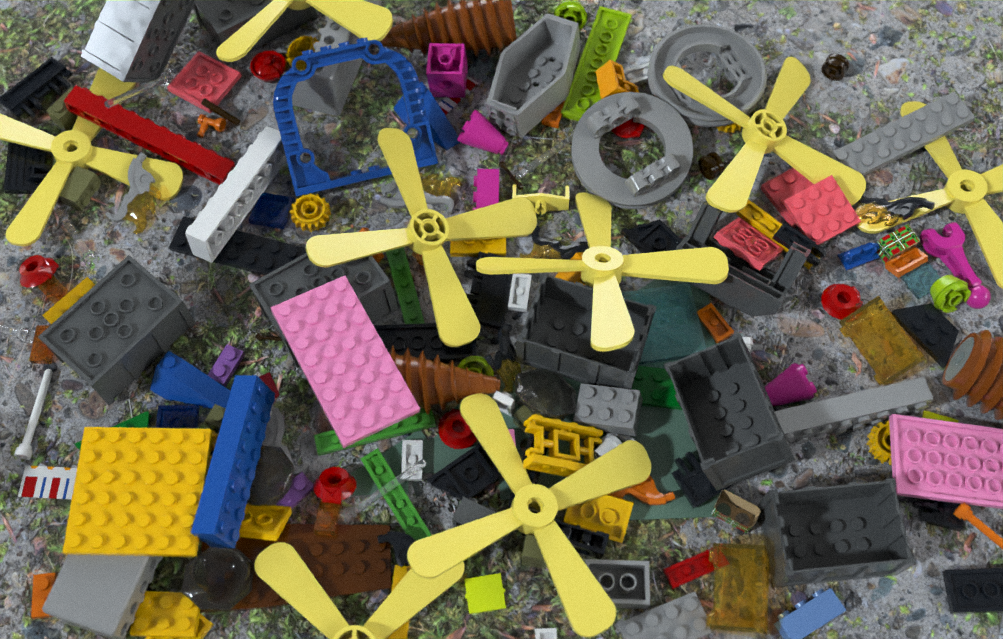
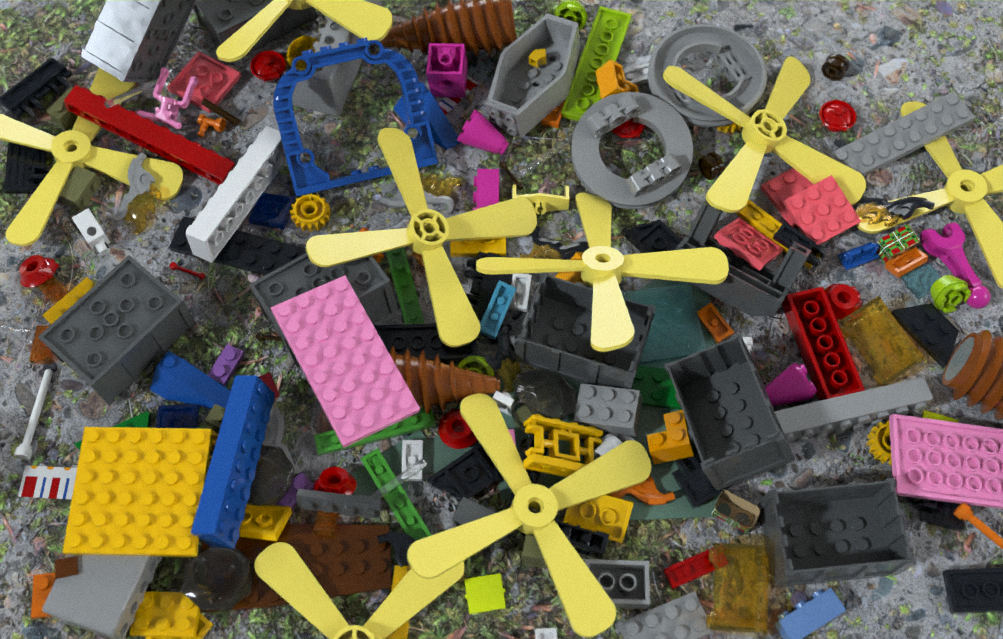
(66, 567): none -> reddish brown piece
(92, 231): none -> white torso
(169, 107): none -> bright pink piece
(173, 266): none -> red hinge
(338, 503): none -> dark grey plate
(496, 309): none -> medium azure plate
(537, 57): none -> yellow piece
(673, 442): none -> light orange brick
(821, 344): none -> red brick
(837, 115): none -> red piece

